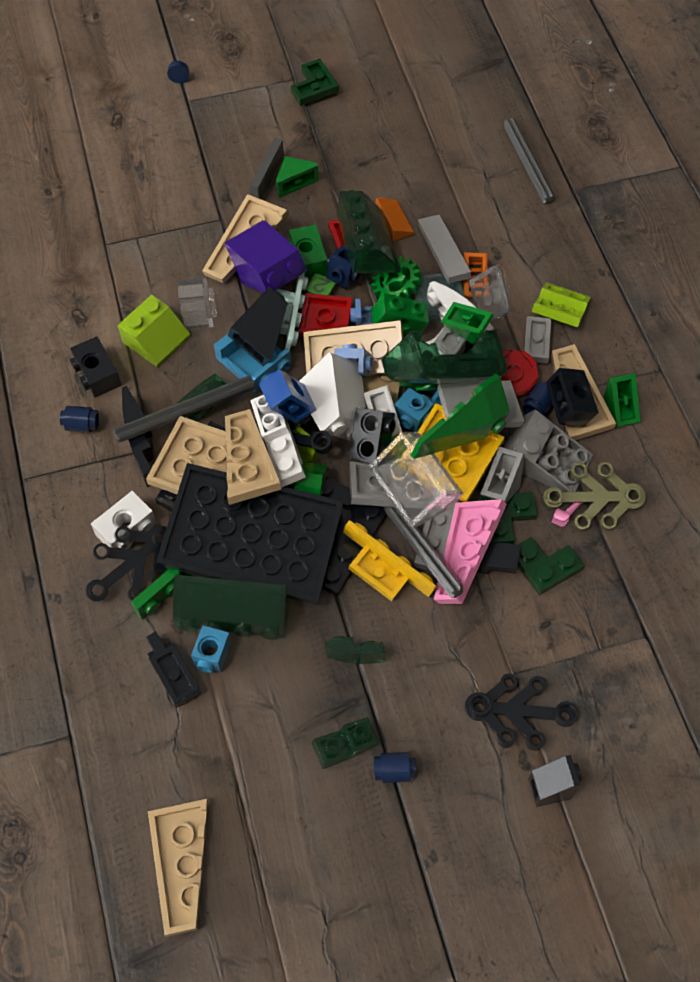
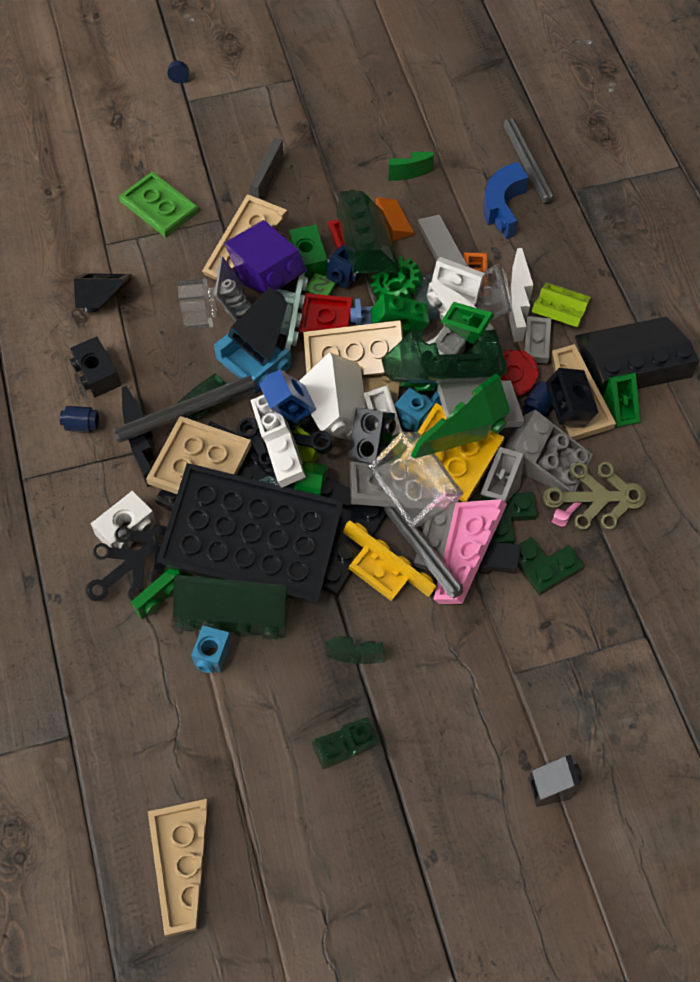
(96, 289): none -> black slope
(153, 331): lime slope -> none
(159, 204): none -> bright green tile
(172, 671): black hinge -> none
(230, 291): none -> light grey hinge
(248, 462): tan wing -> none
(296, 175): green slope -> none
(318, 83): dark green plate -> none
(357, 355): medium blue bracket -> none
(394, 767): dark blue brick -> none
(408, 168): none -> green slope
(459, 278): none -> white plate
(502, 186): none -> blue arch
(515, 711): black plant -> none
(521, 291): none -> white slope
(648, 348): none -> black slope

